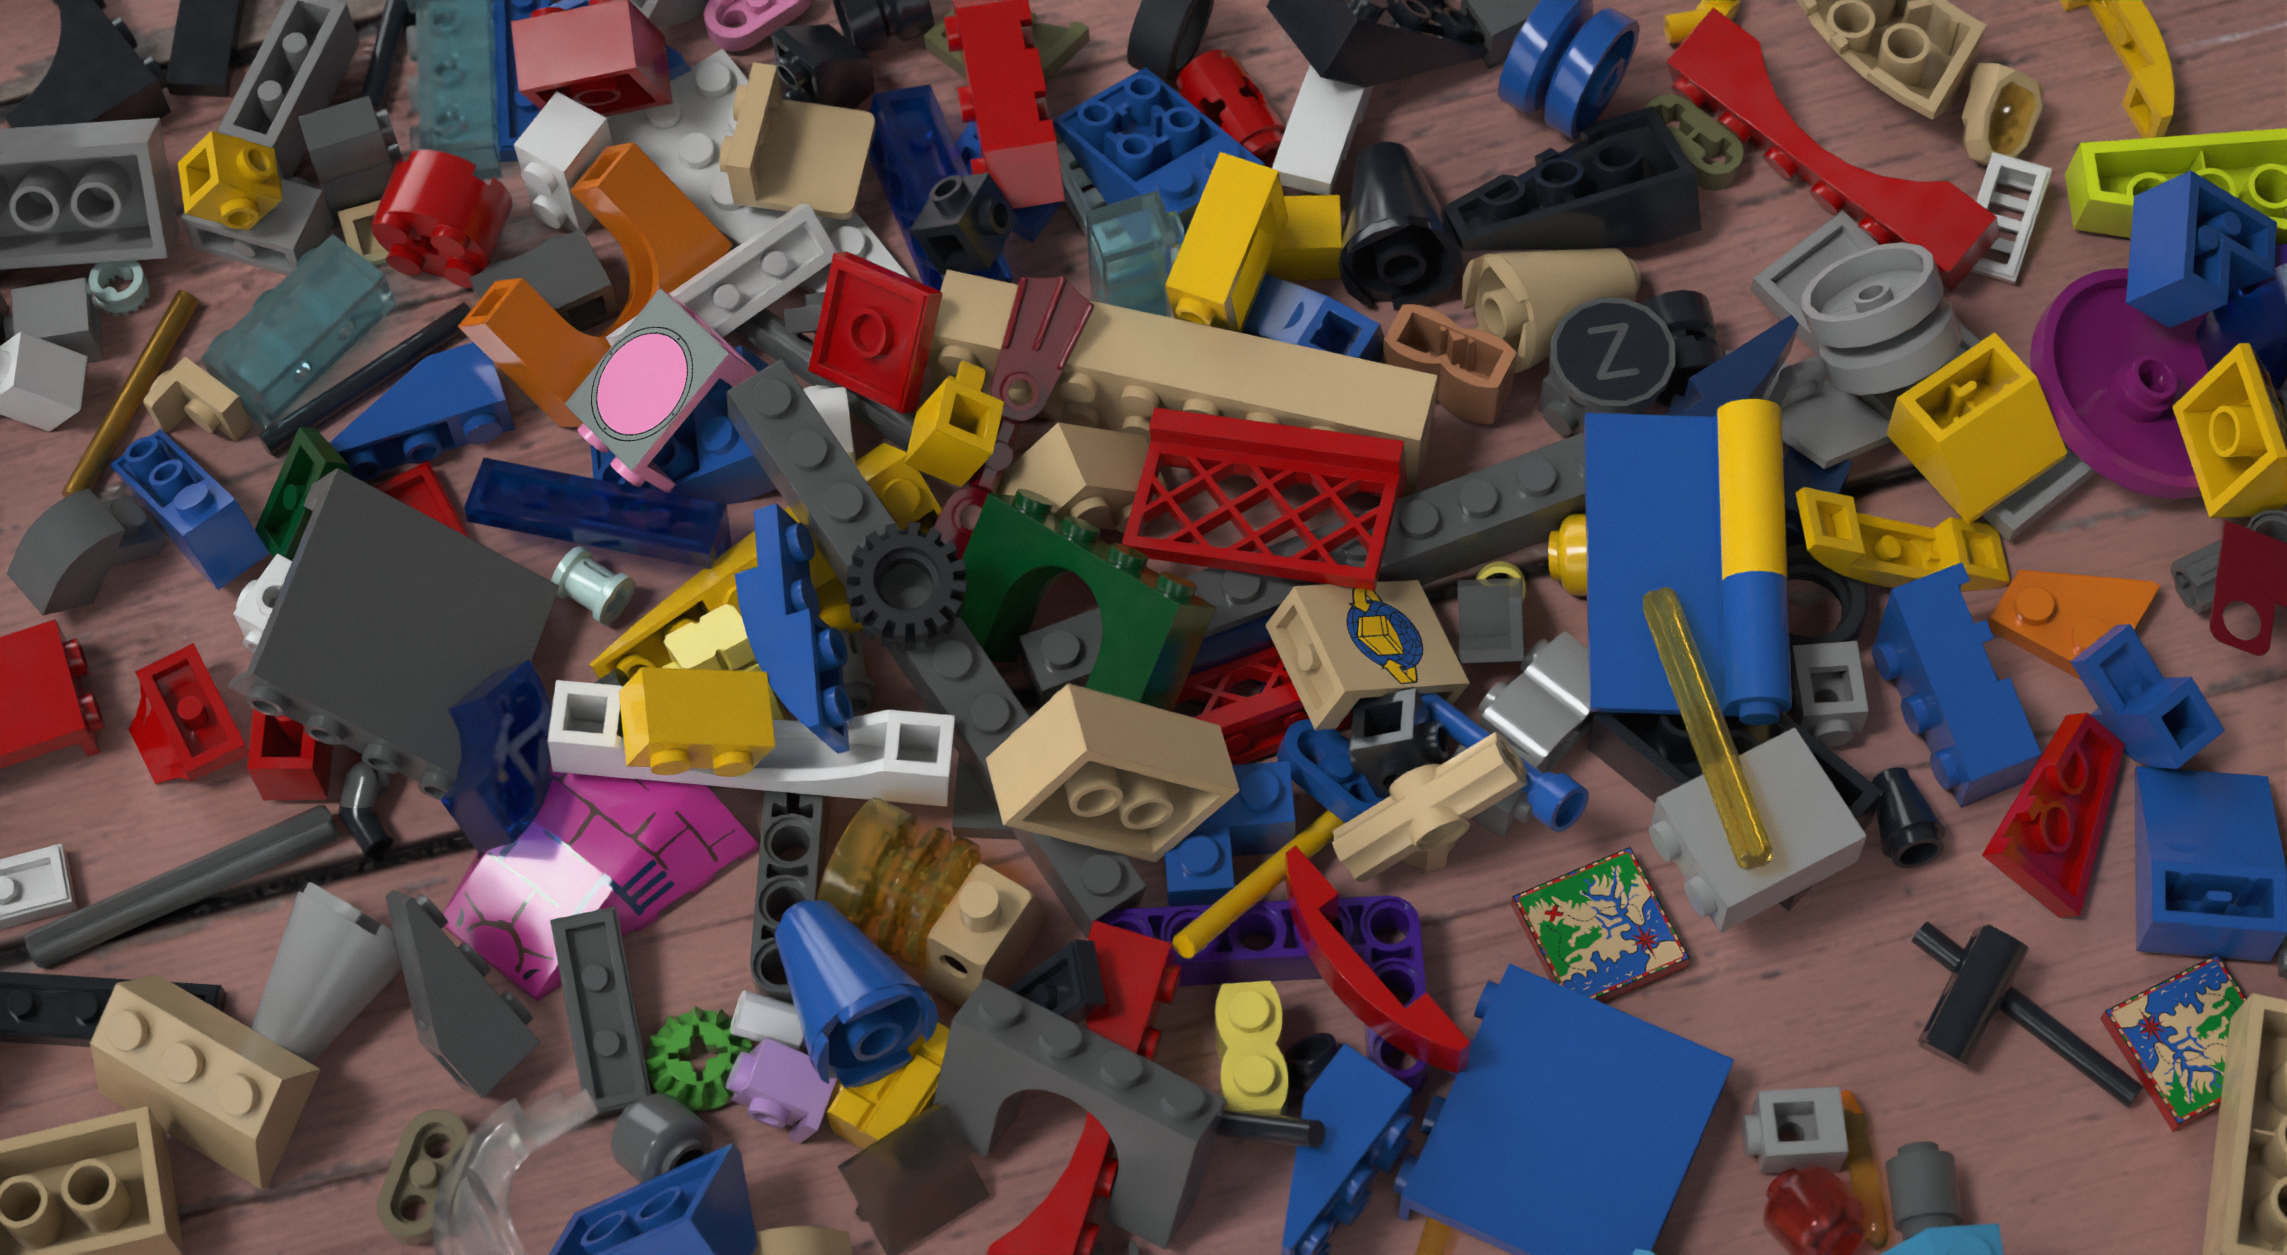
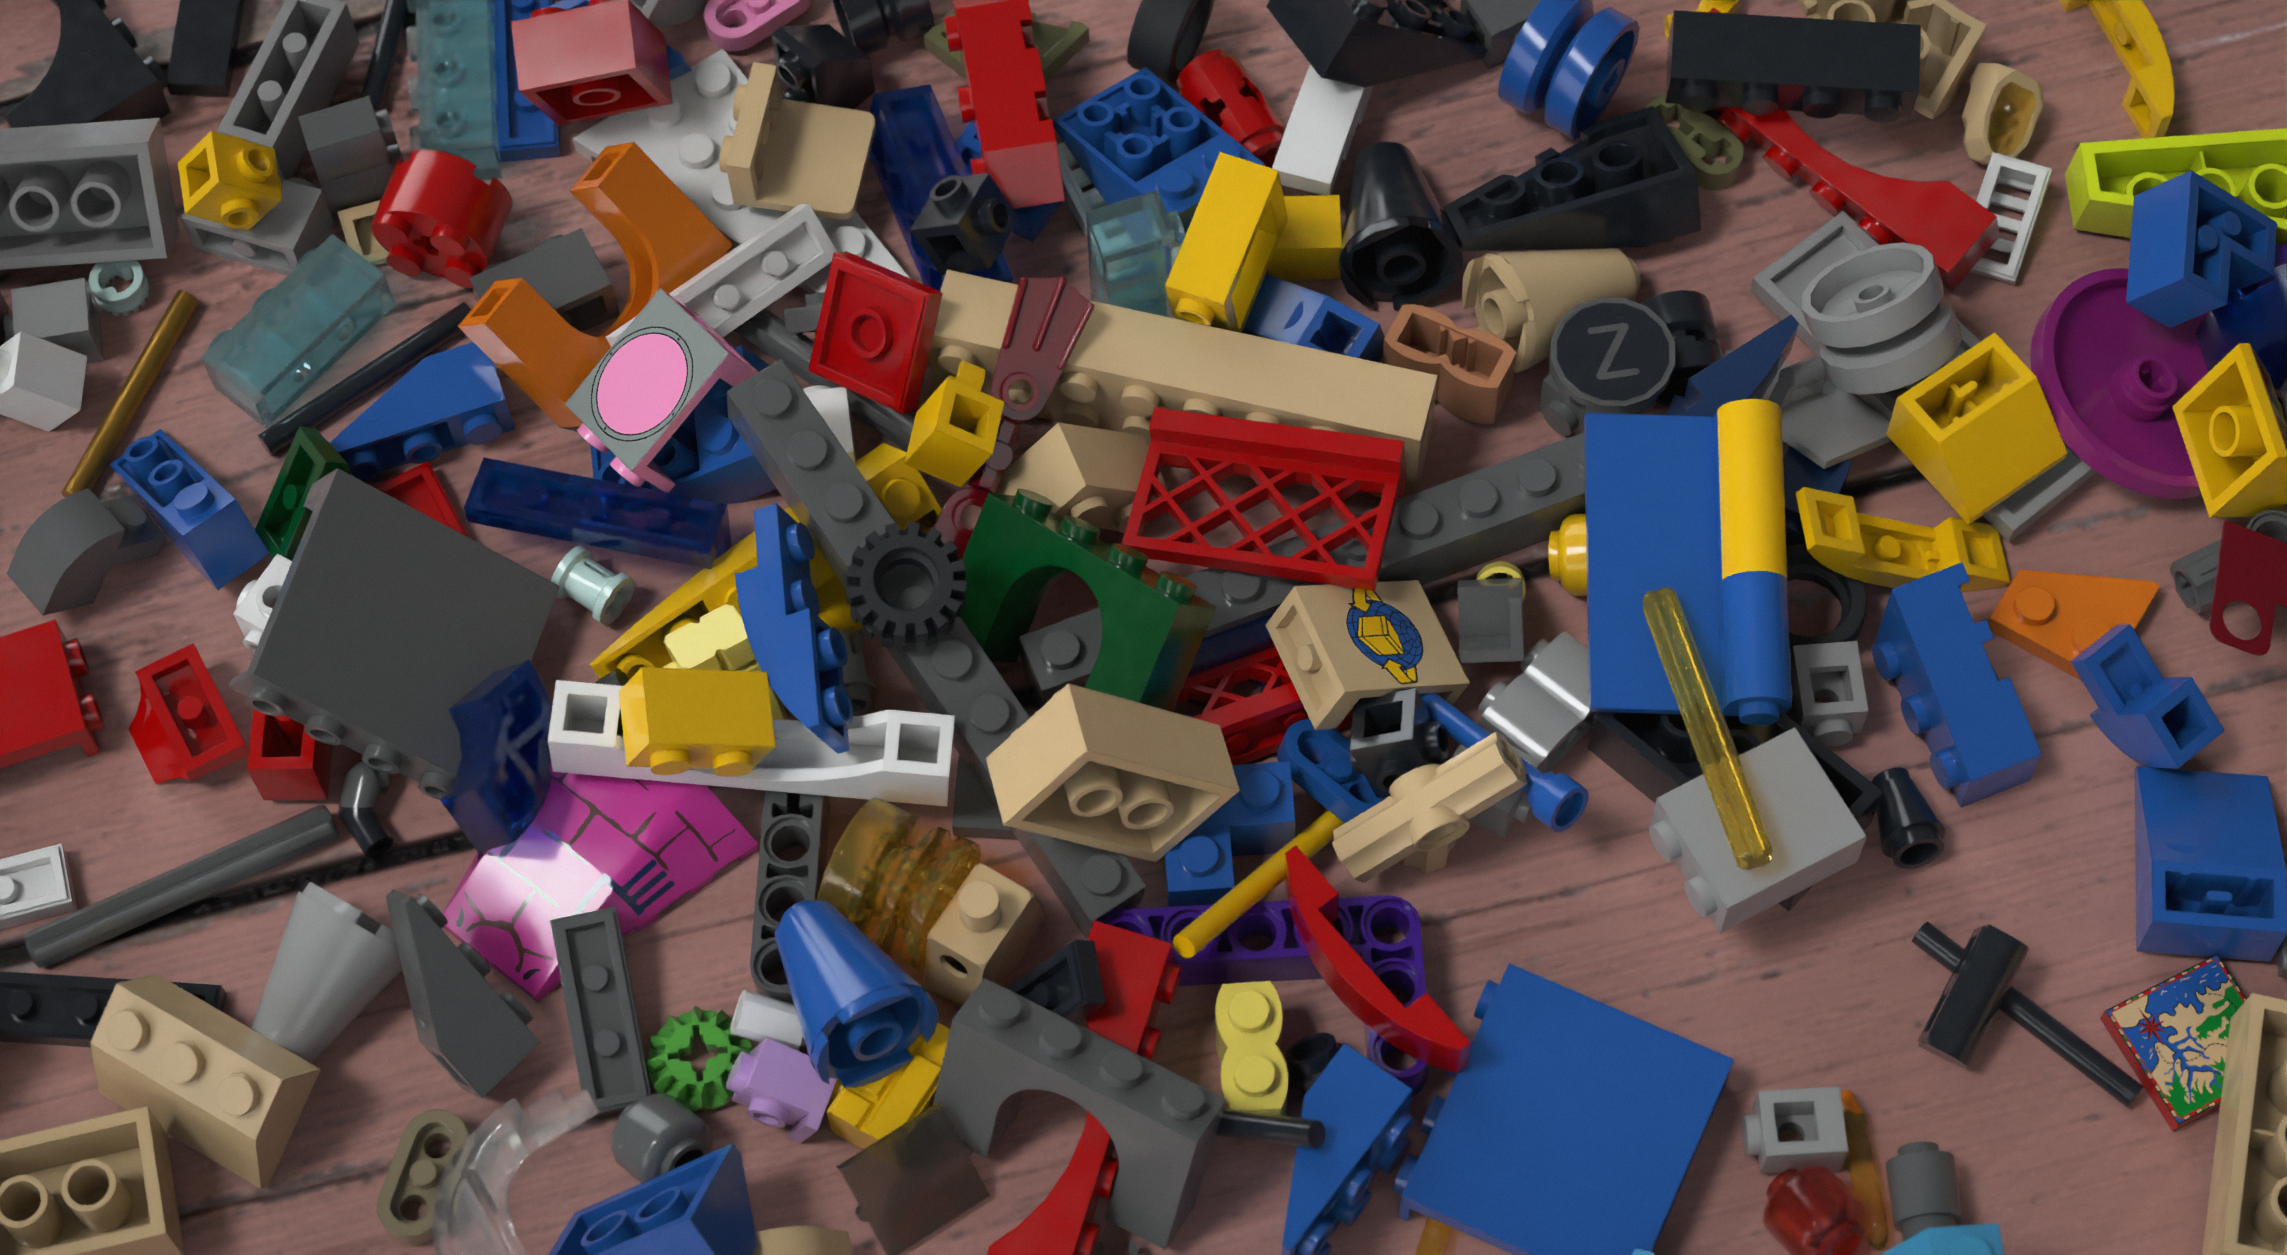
(201, 396): tan bracket -> none
(555, 156): white brick -> none
(1601, 928): tile -> none
(1793, 65): none -> black brick
(2059, 816): red wing -> none

